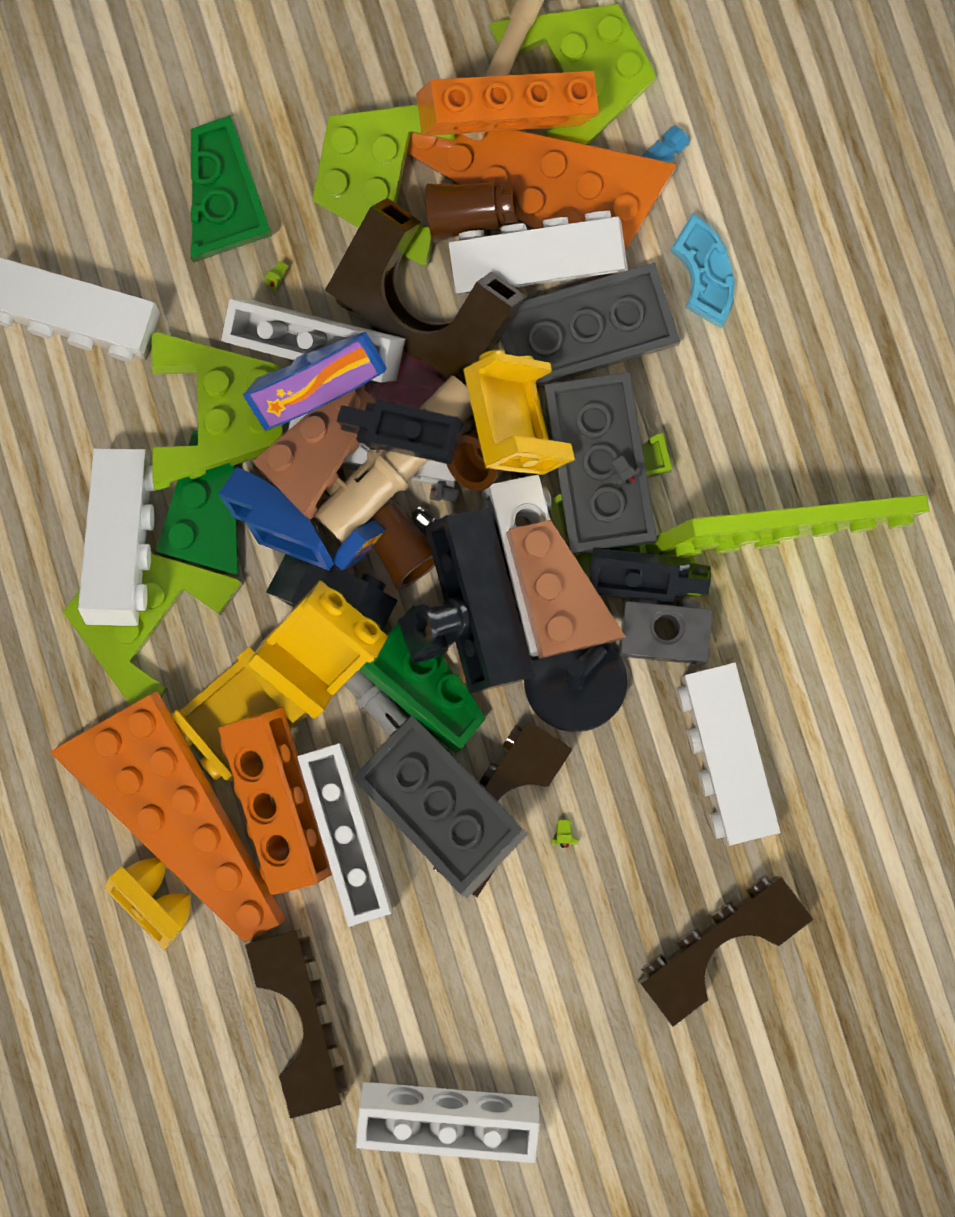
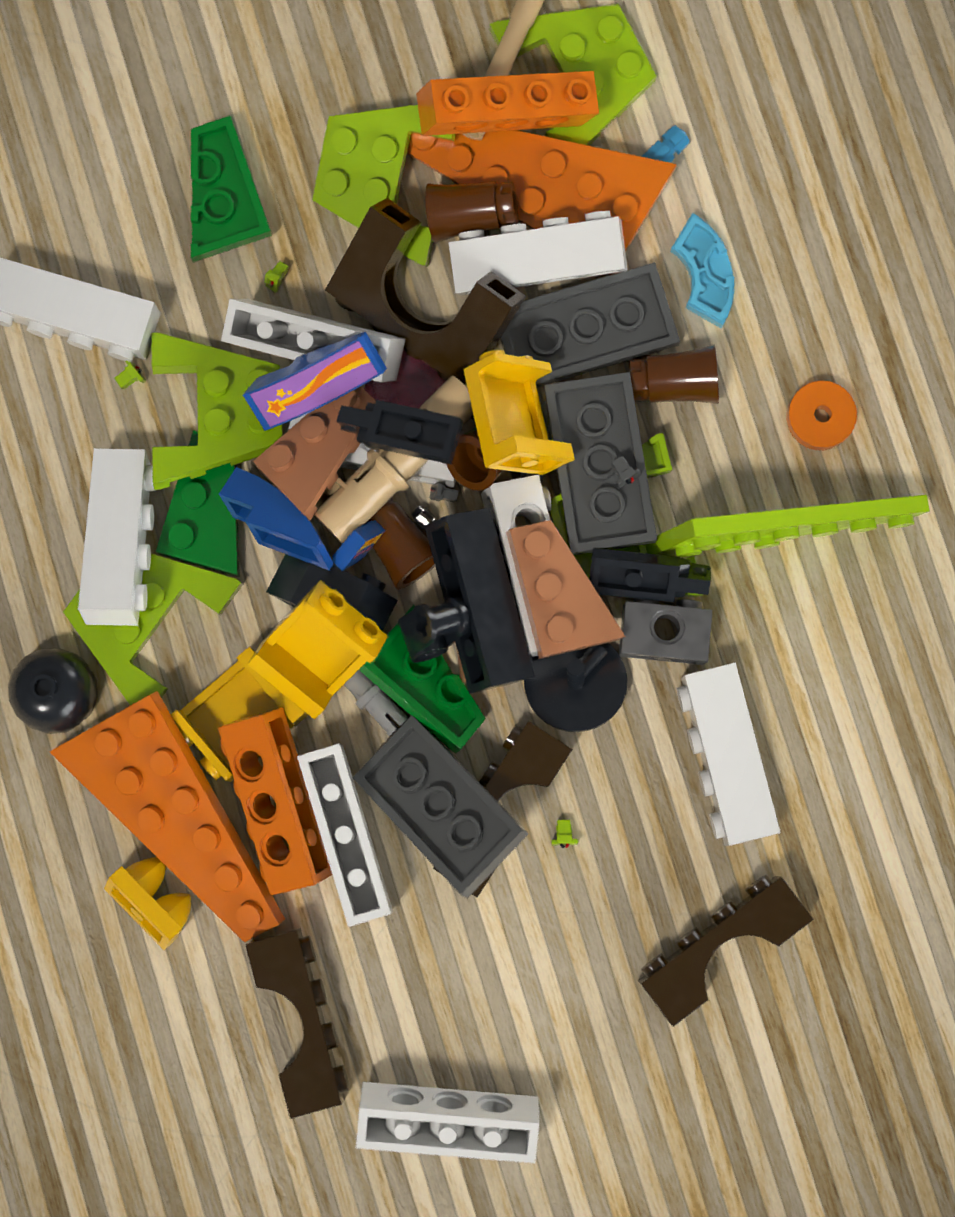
(52, 690): none -> black cylinder
(129, 375): none -> lime piece
(677, 377): none -> reddish brown plant
(835, 402): none -> orange piece

